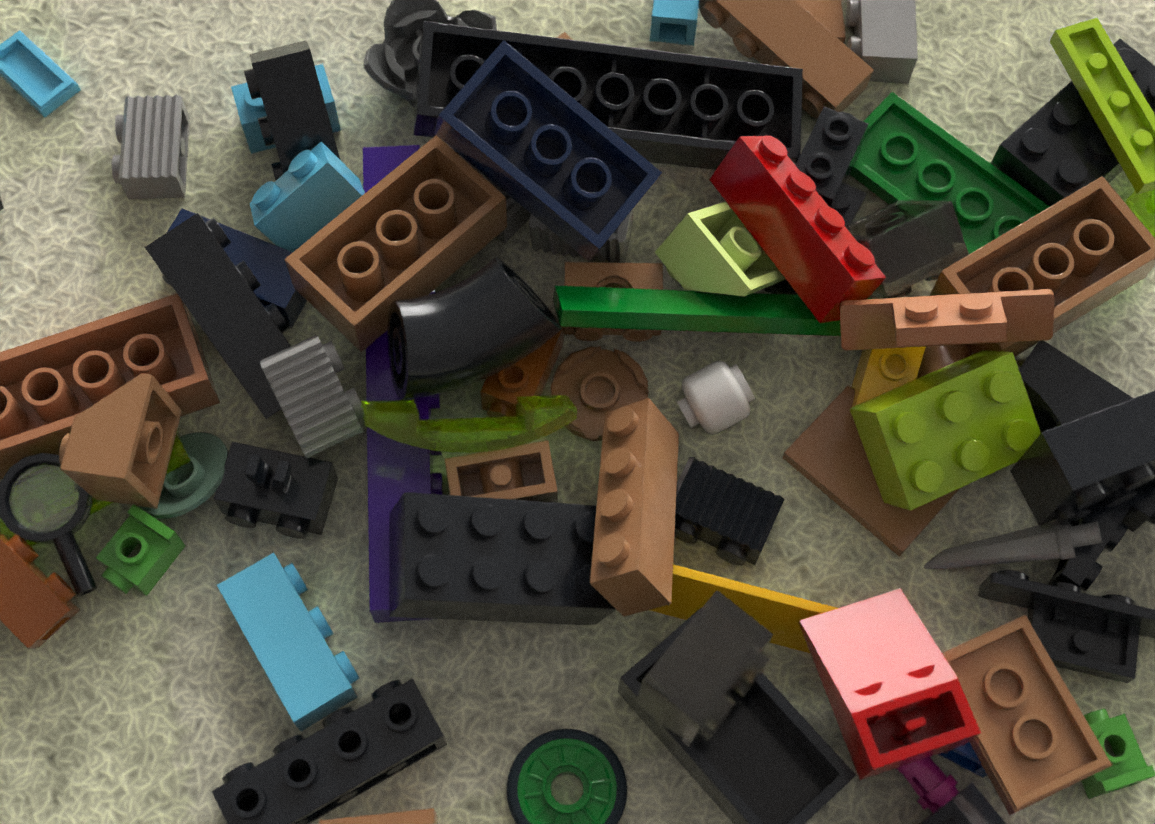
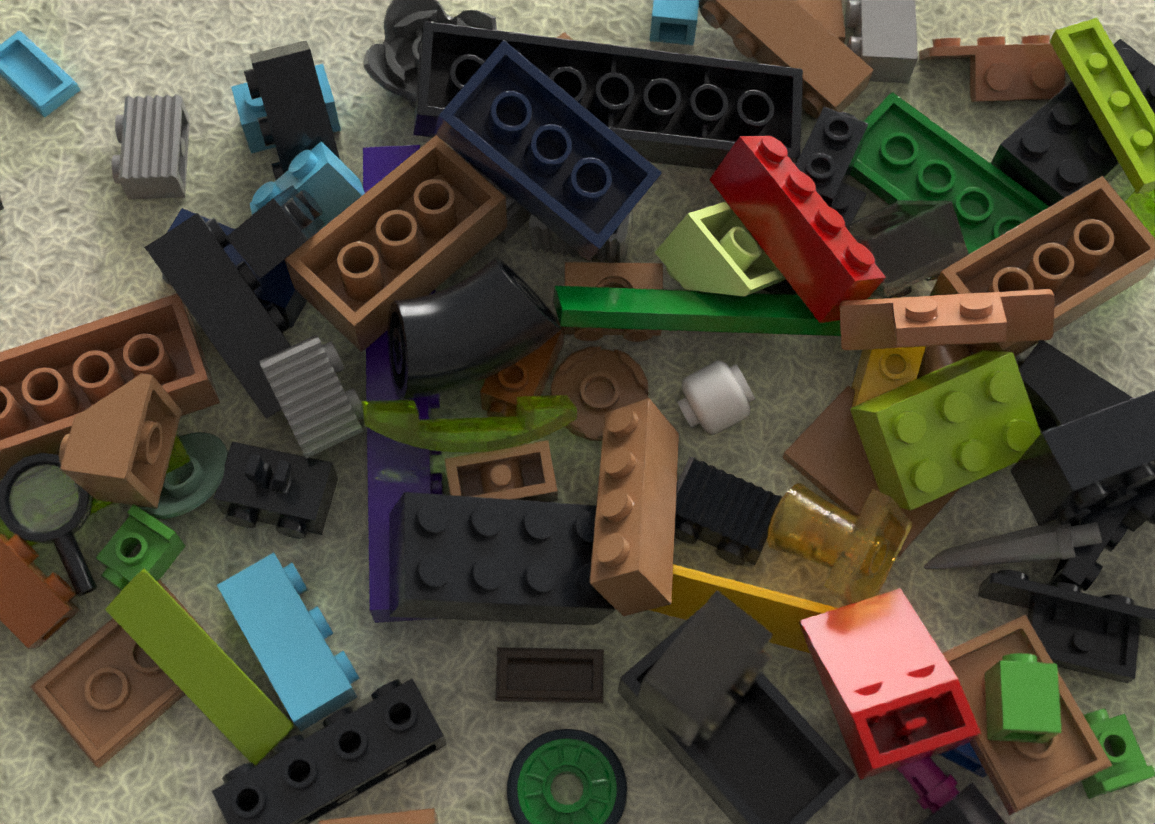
(107, 691): none -> medium nougat tile
(199, 667): none -> lime slope
(277, 229): none -> black brick
(549, 675): none -> dark brown tile
(854, 547): none -> clear yellow plant
(1003, 70): none -> nougat bracket
(1022, 700): none -> bright green brick

